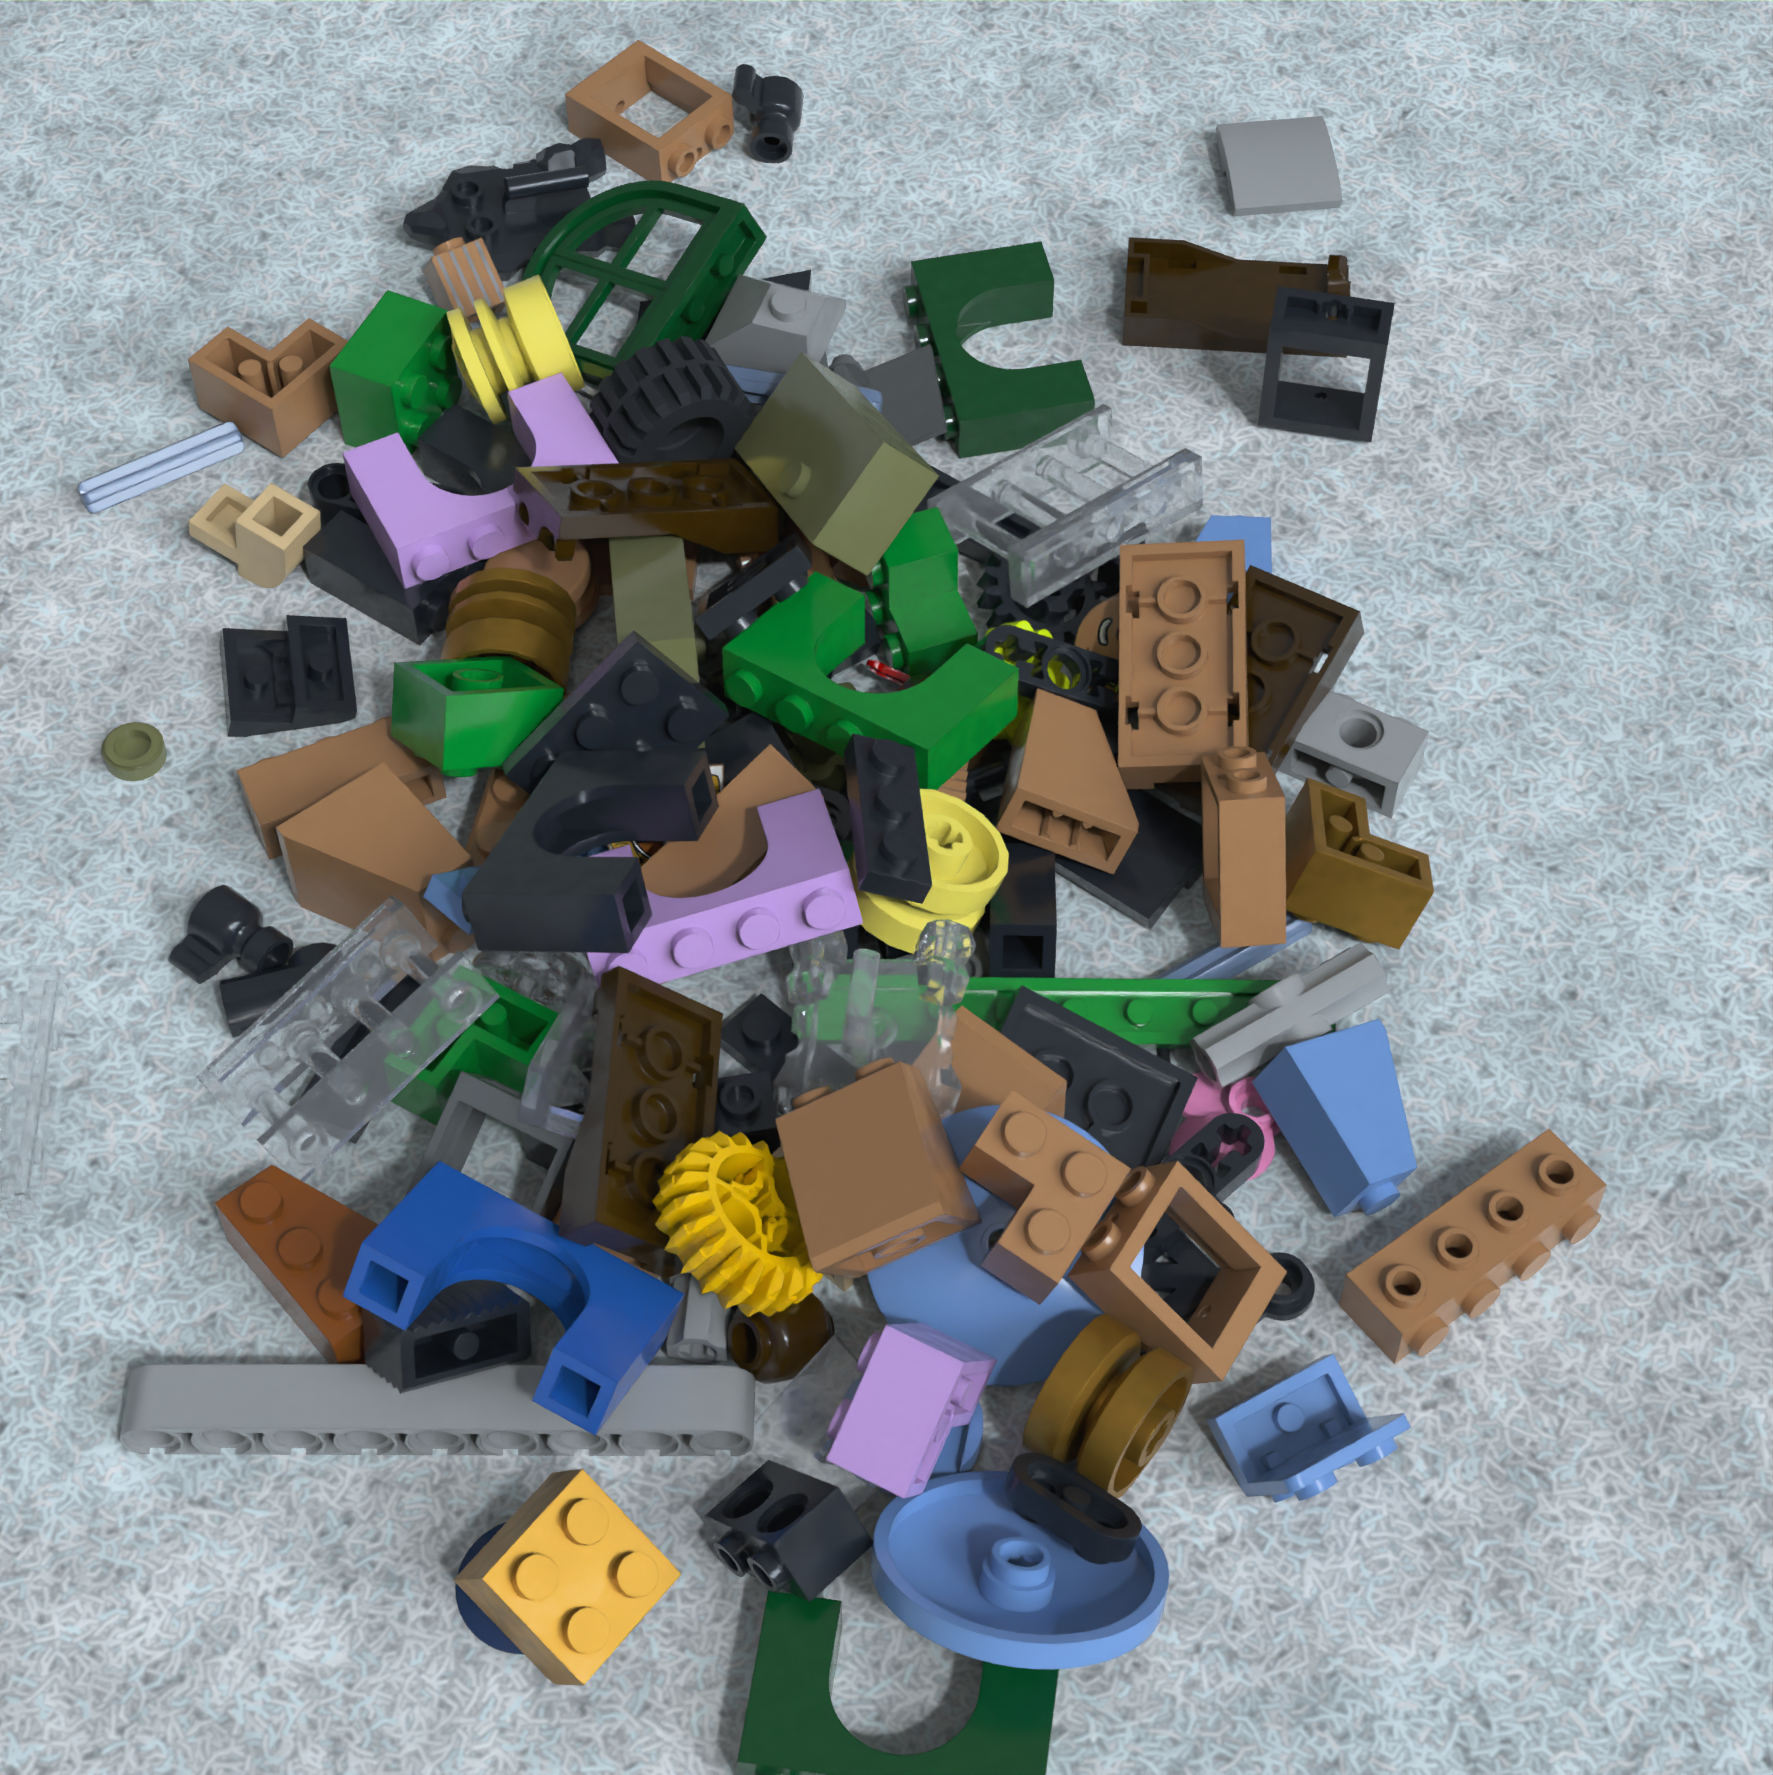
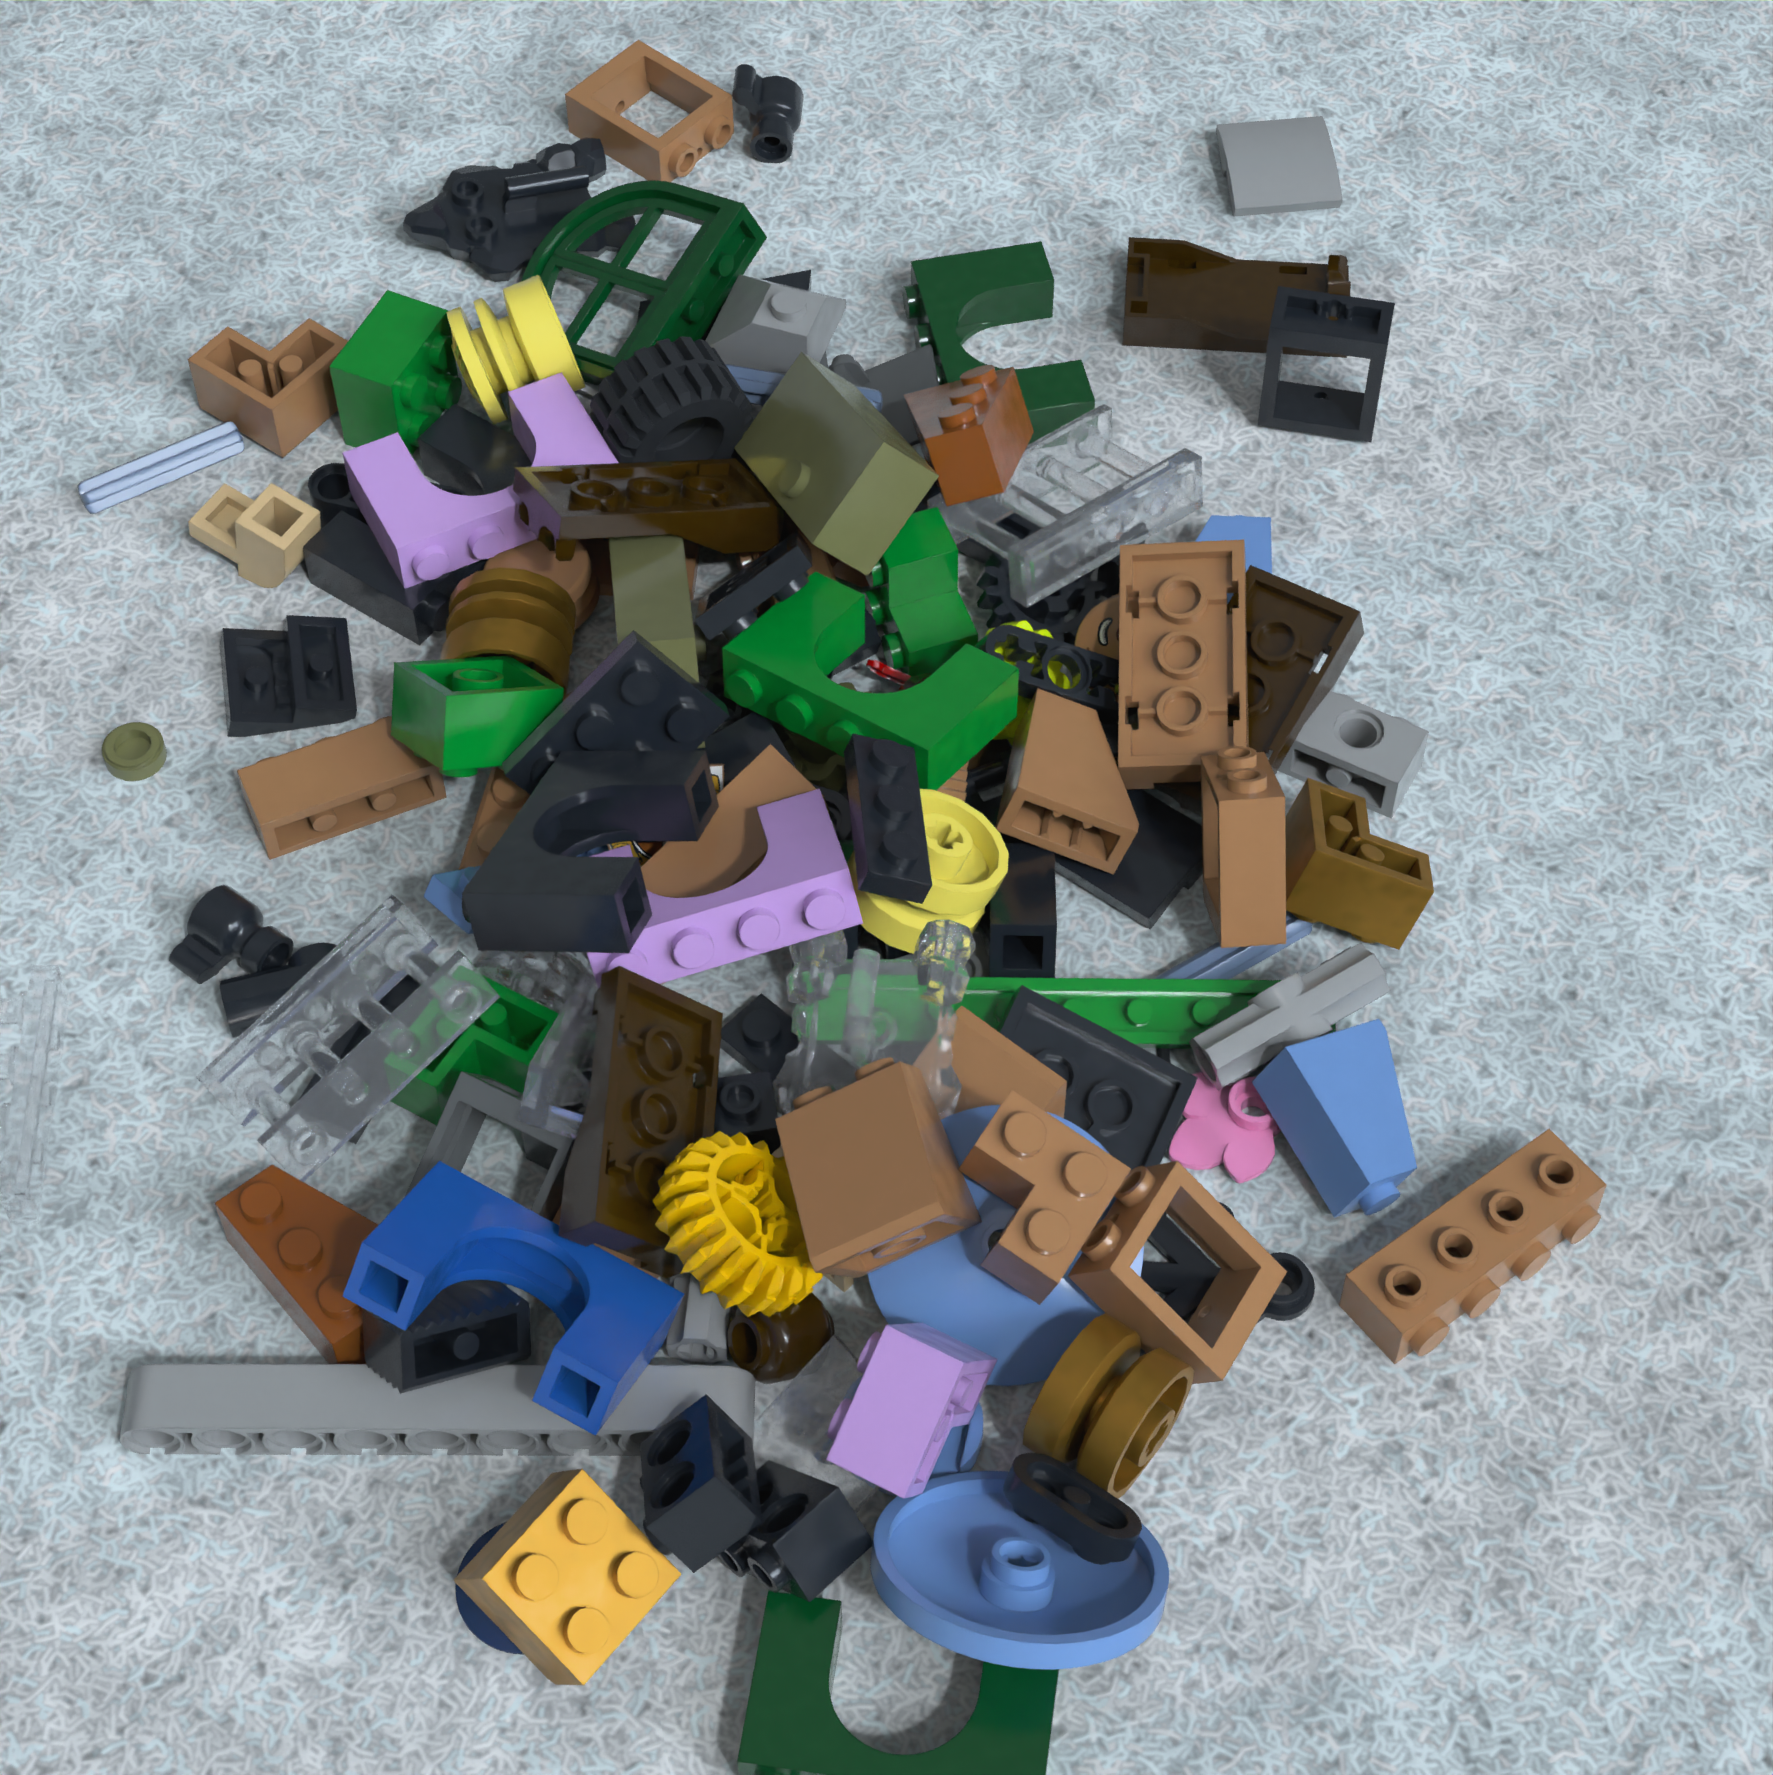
(371, 845): medium nougat slope -> none
(462, 275): medium nougat brick -> none
(699, 1484): none -> black brick
(972, 432): none -> dark orange wedge
(1197, 1158): black beam -> none
(1300, 1432): medium blue bracket -> none

